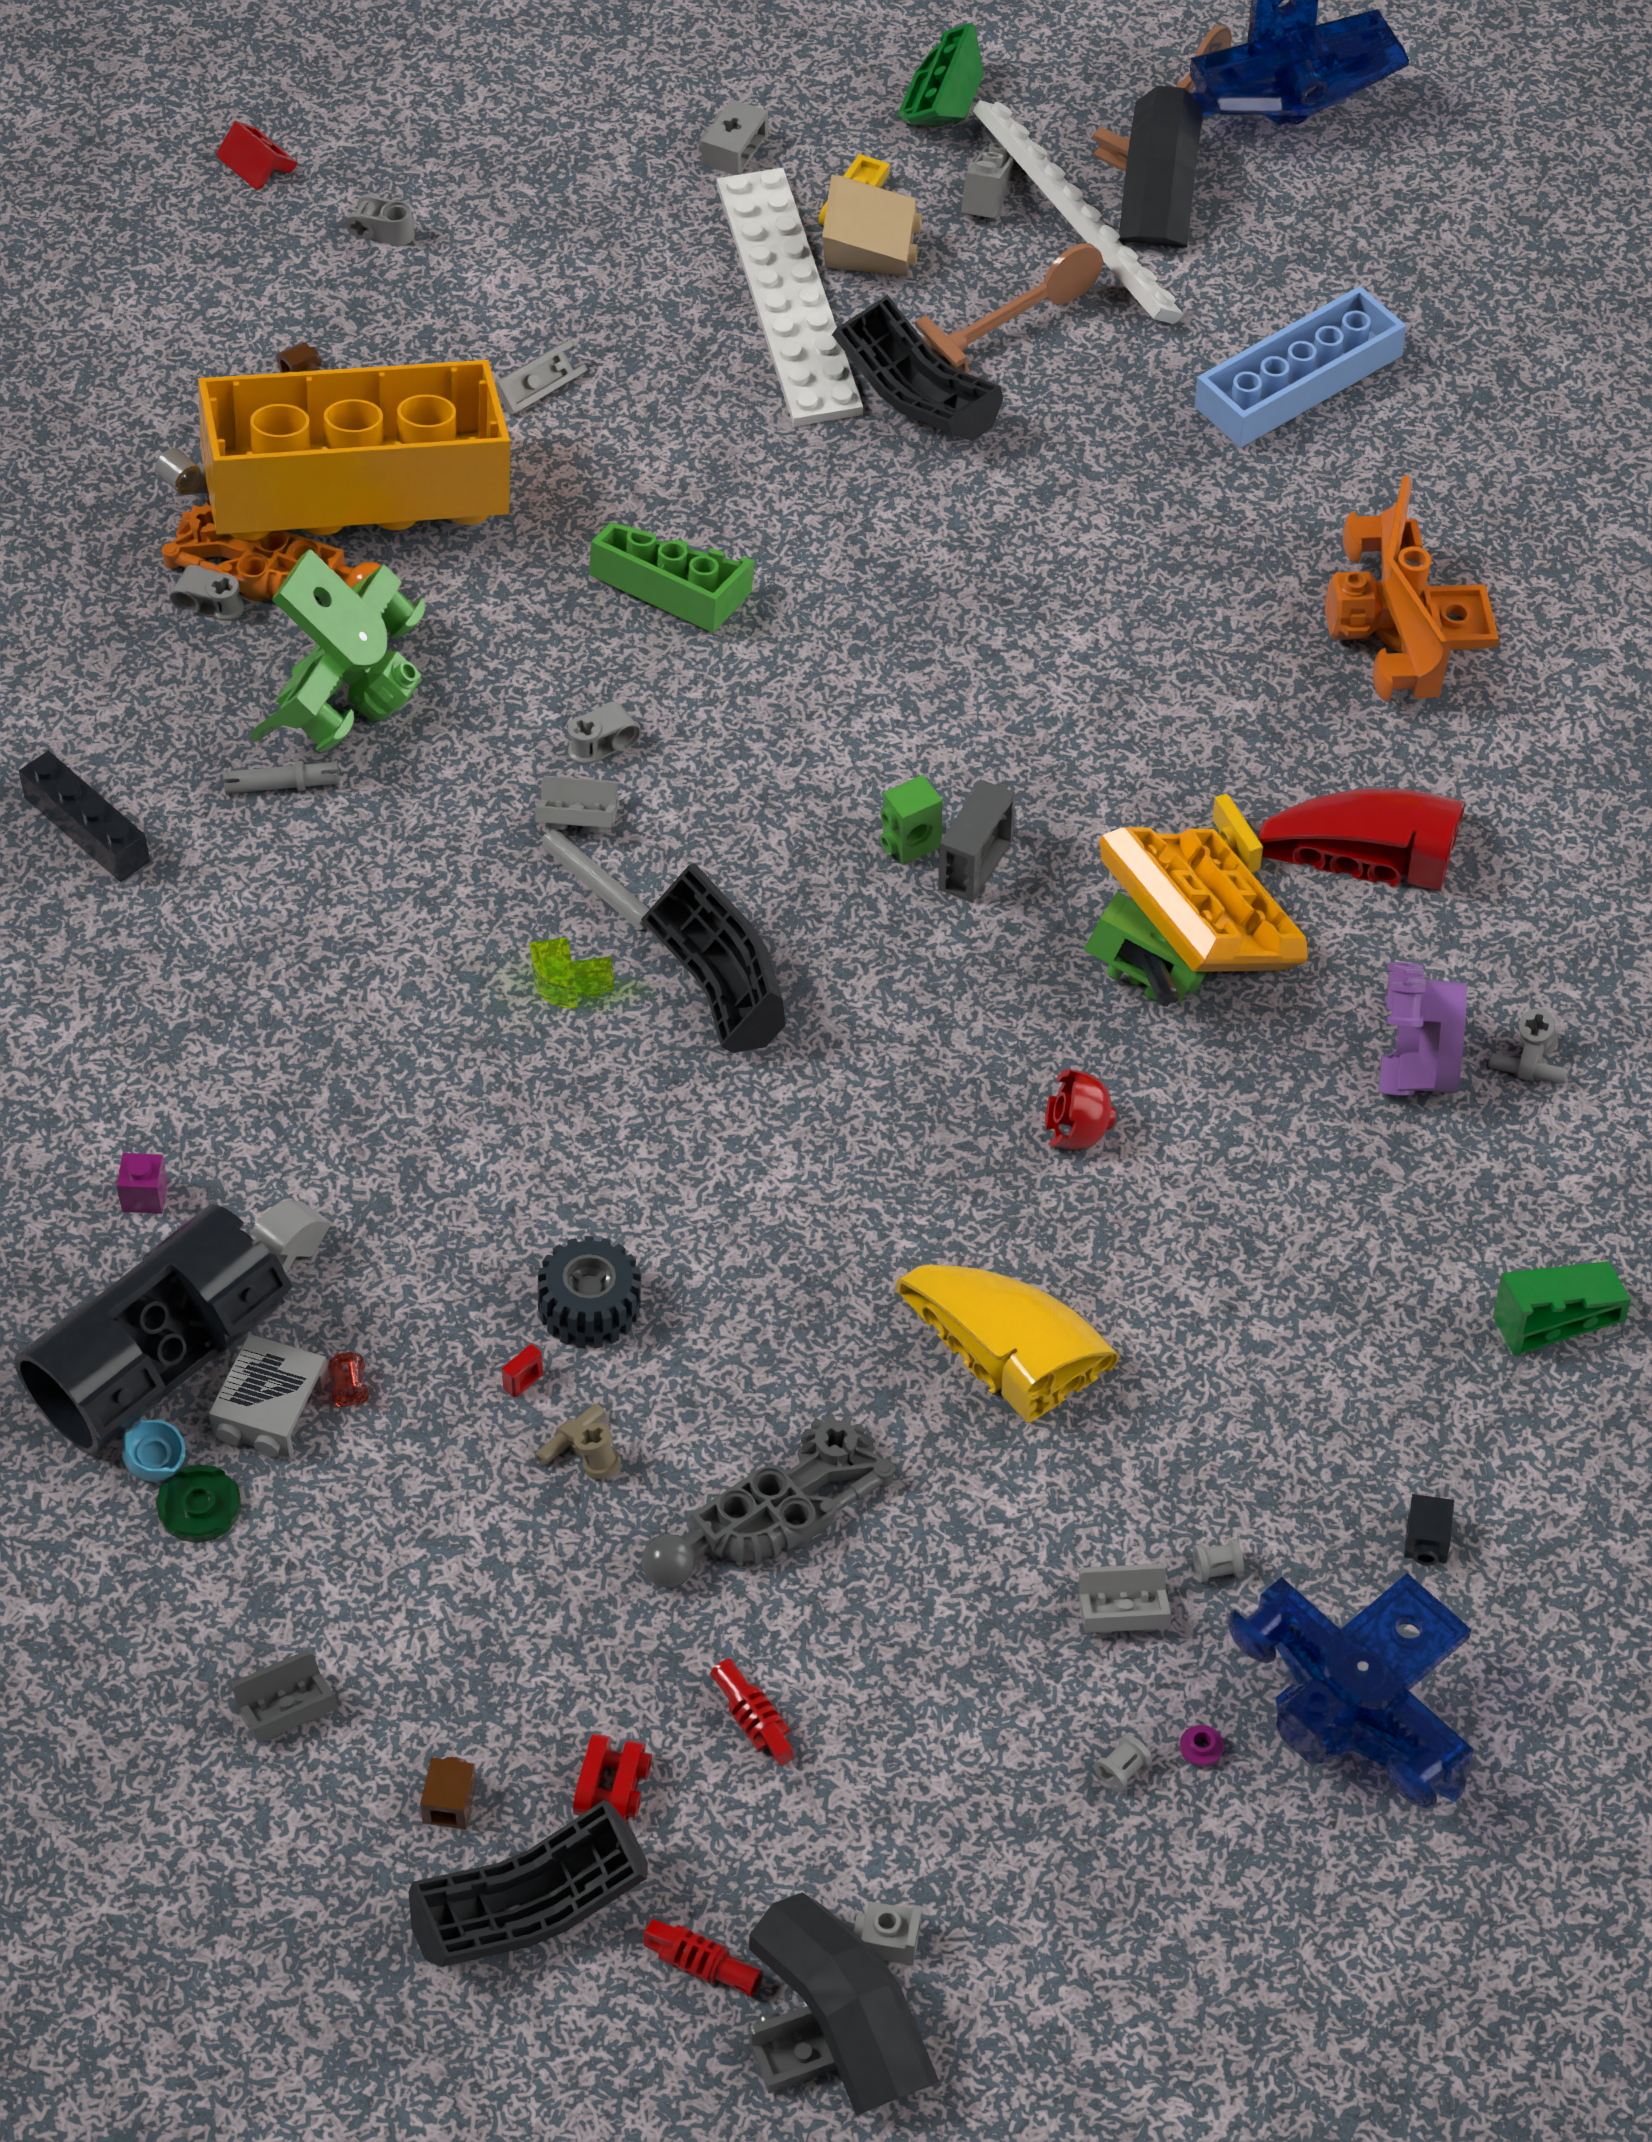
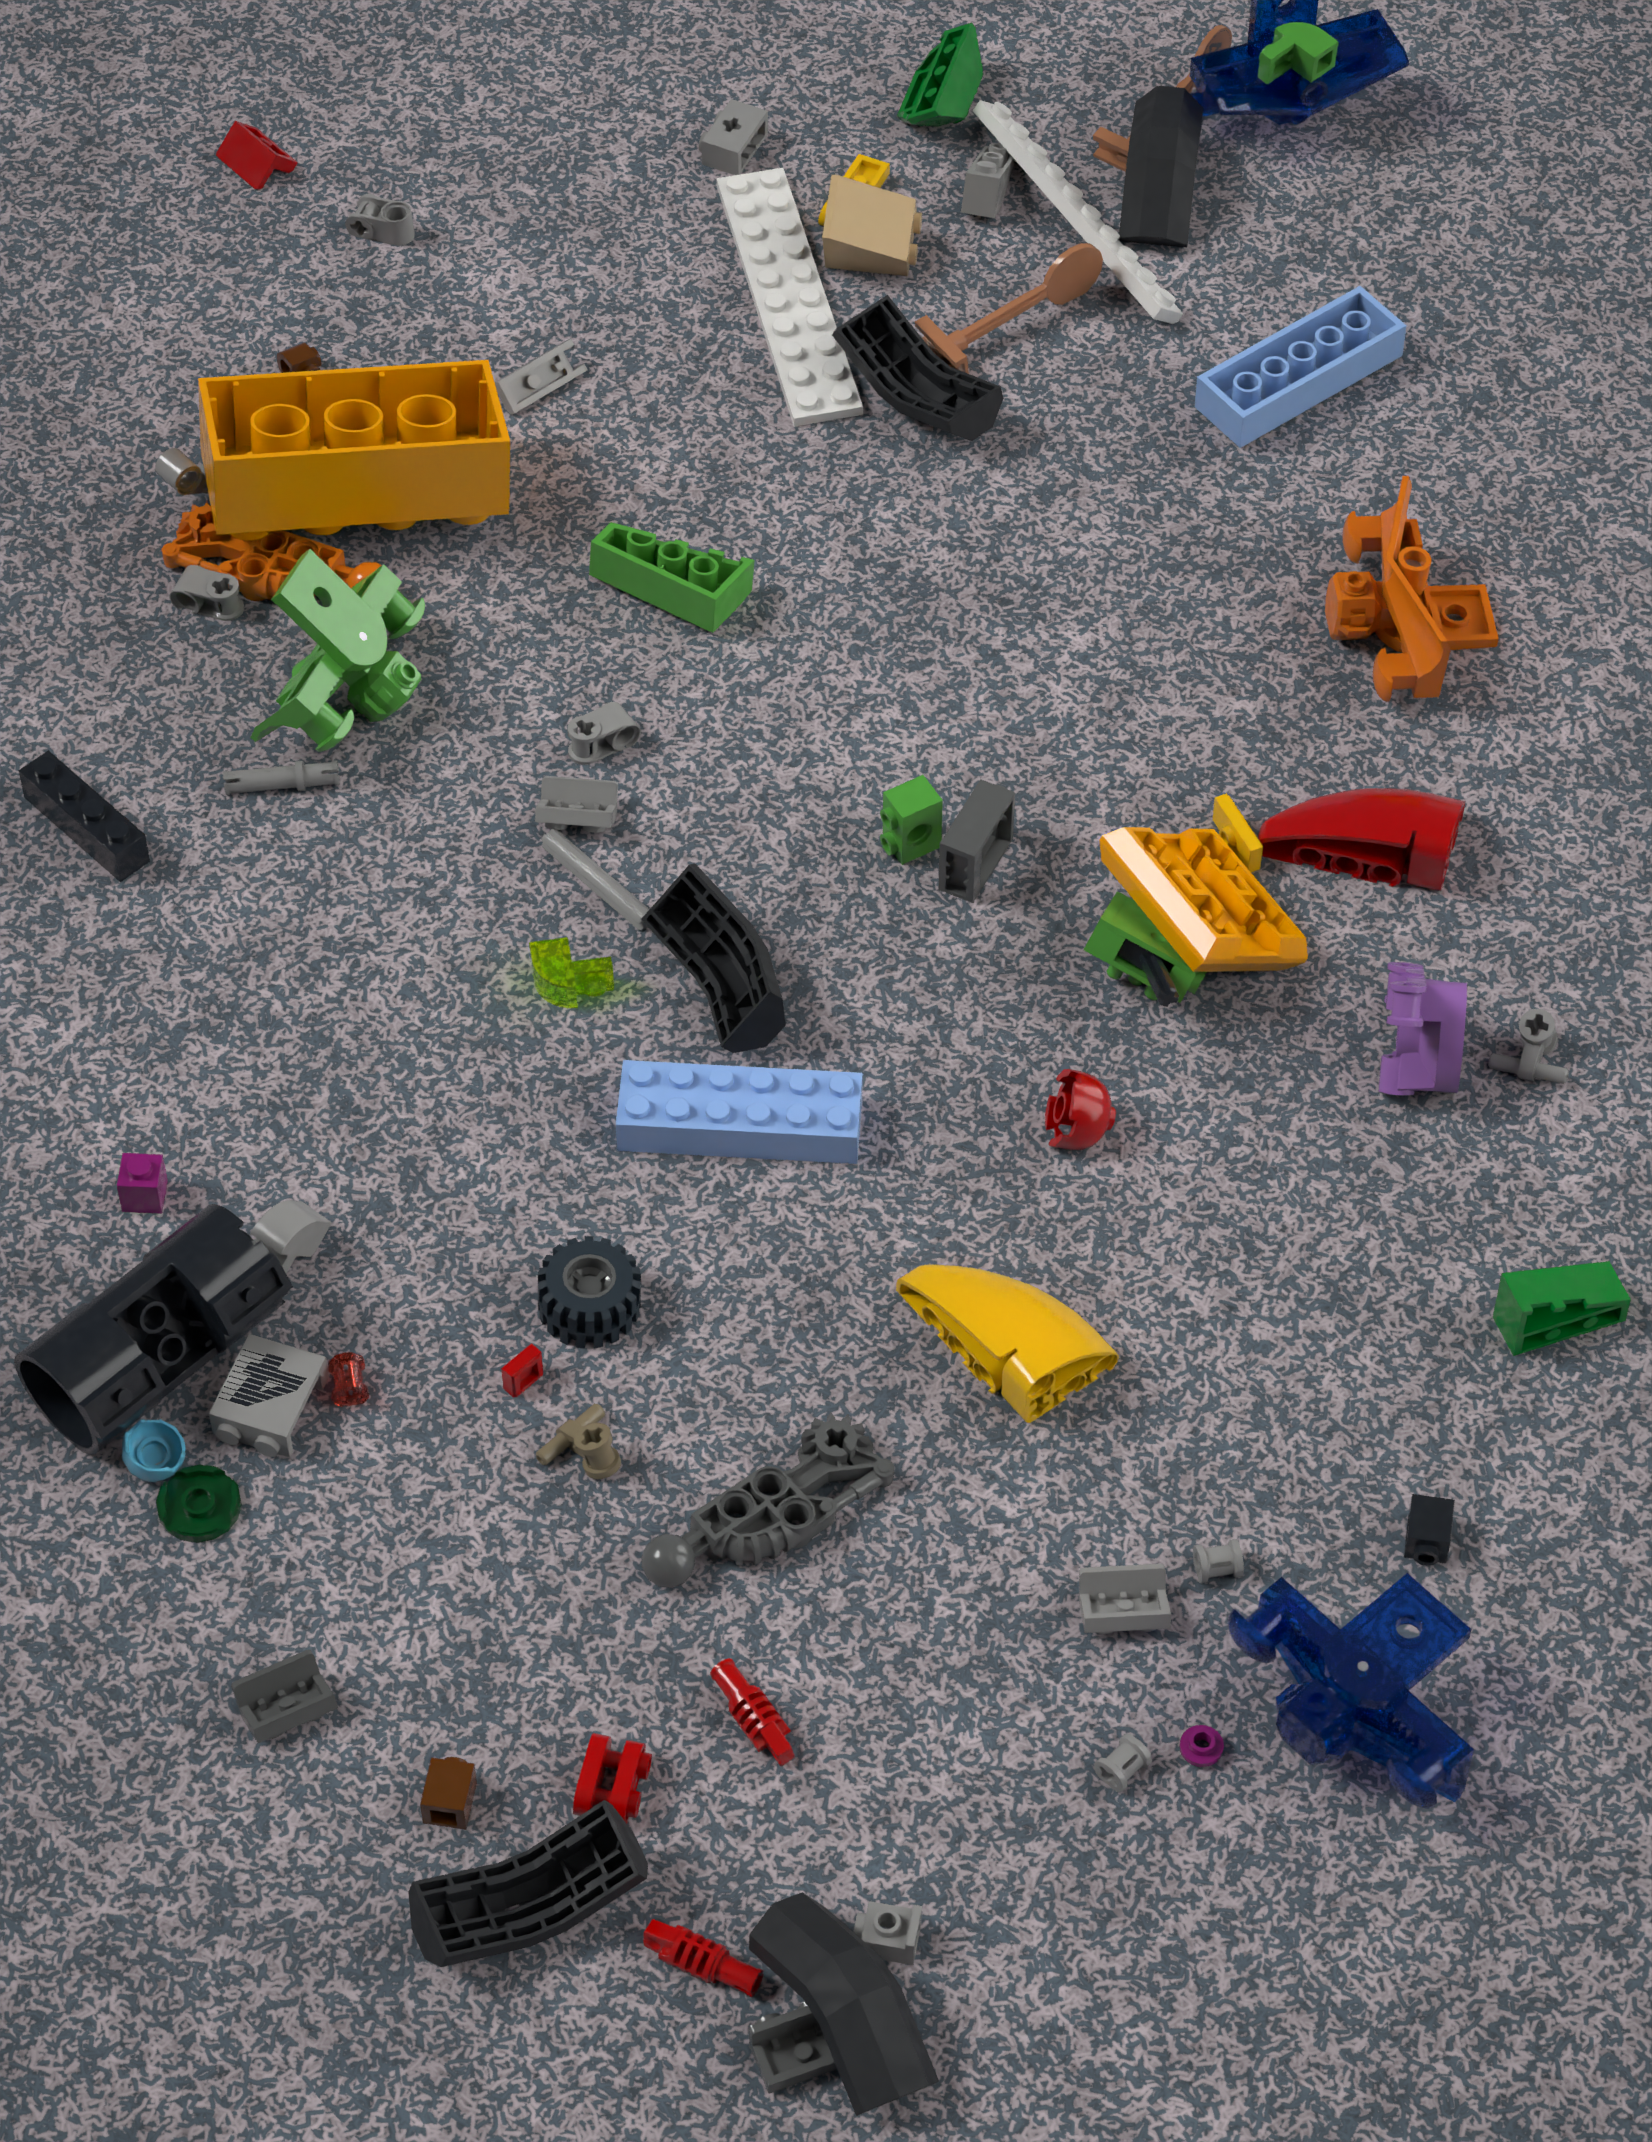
(739, 1111): none -> light blue brick
(1298, 47): none -> bright green brick

